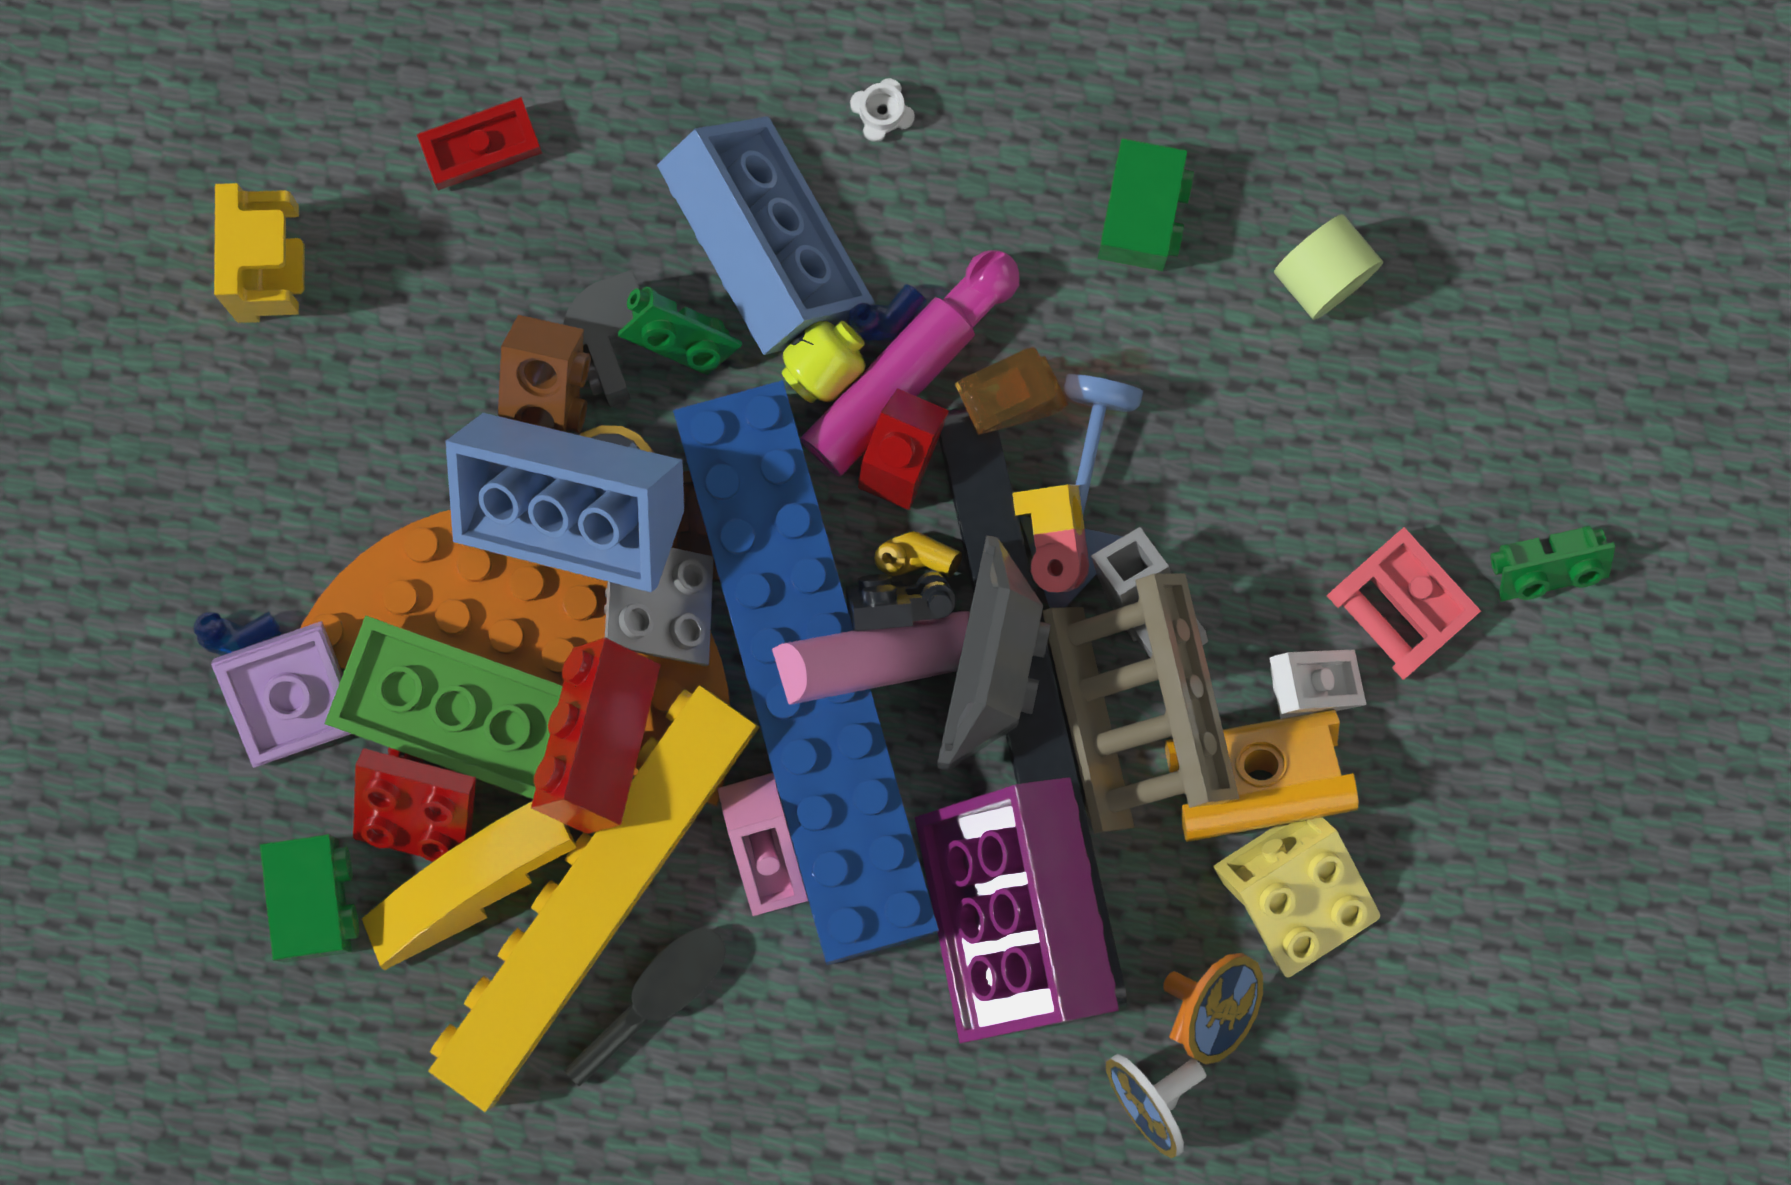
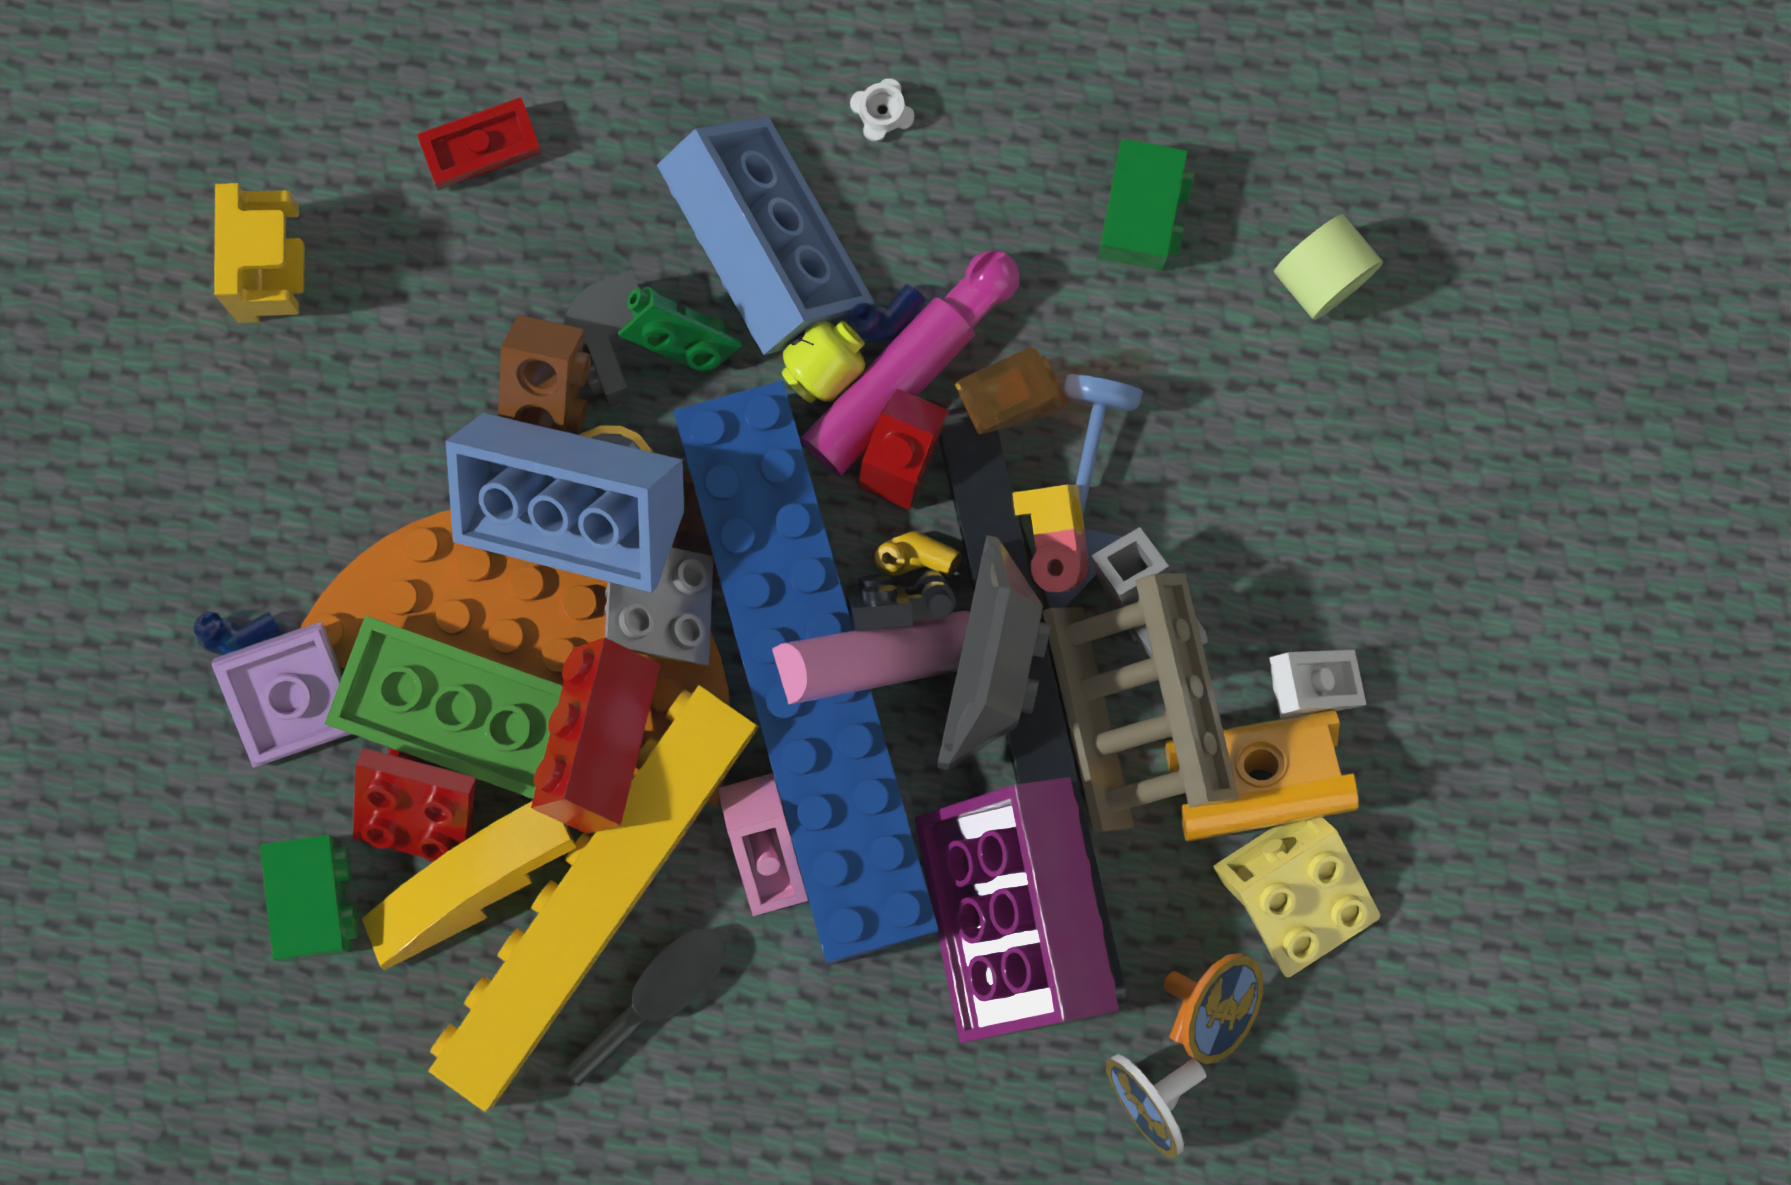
(1418, 592): coral plate -> none
(1577, 559): green hinge -> none

